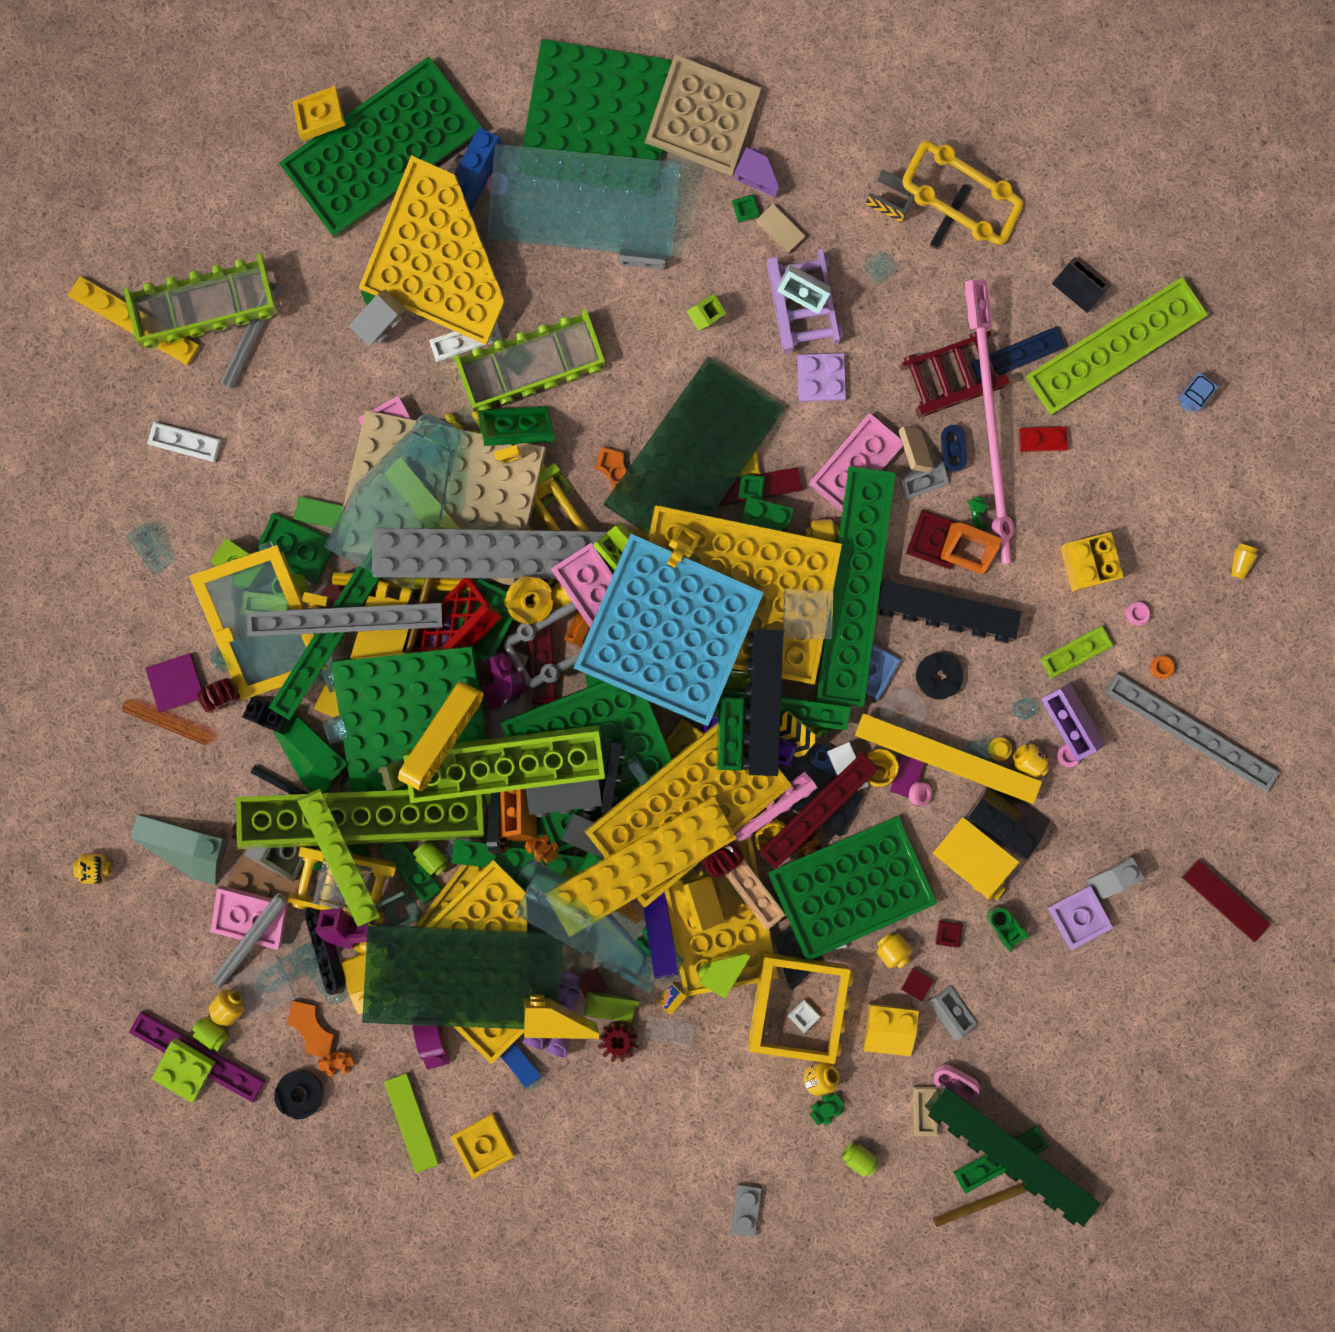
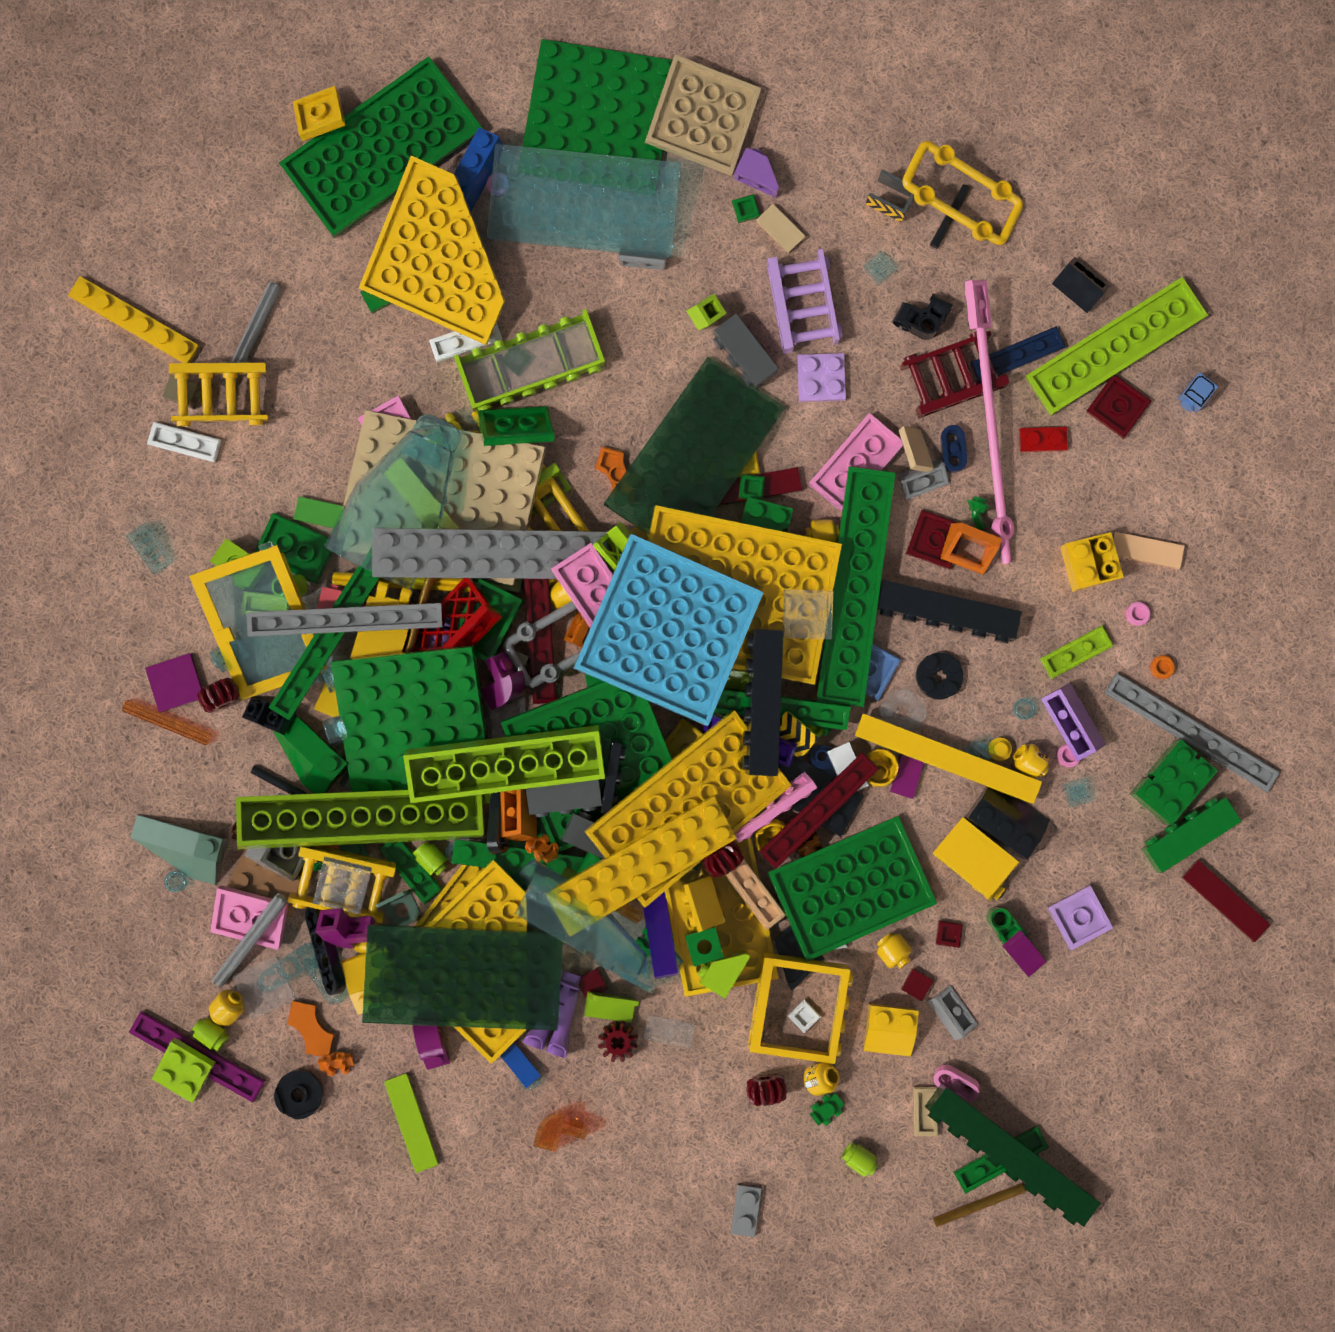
(92, 868): yellow head -> none
(170, 886): none -> clear light blue bush
(193, 391): none -> dark tan brick
(201, 303): window -> none
(206, 373): none -> yellow fence
(316, 601): yellow plate -> none
(338, 857): lime plate -> none
(377, 318): light grey brick -> none
(390, 775): olive tile -> none
(440, 736): yellow beam -> none
(482, 1146): yellow tile -> none
(508, 454): yellow tile -> none
(516, 601): yellow plate -> none
(552, 1020): yellow slope -> none
(553, 1126): none -> clear orange brick
(638, 770): clear light blue tile -> none
(671, 999): tile -> none
(684, 543): yellow plate -> none
(693, 940): none -> green piece
(730, 733): green tile -> none
(744, 352): none -> dark grey brick
(766, 1090): none -> dark red gear
(803, 289): light aqua brick -> none
(912, 318): none -> black piece
(920, 793): bright pink tile -> none
(1024, 953): none -> magenta tile
(1077, 792): none -> clear light blue tile
(1115, 878): light grey slope -> none
(1118, 406): none -> dark red tile
(1148, 550): none -> light nougat tile
(1175, 783): none -> green piece
(1191, 834): none -> green brick
(1243, 560): yellow cone -> none

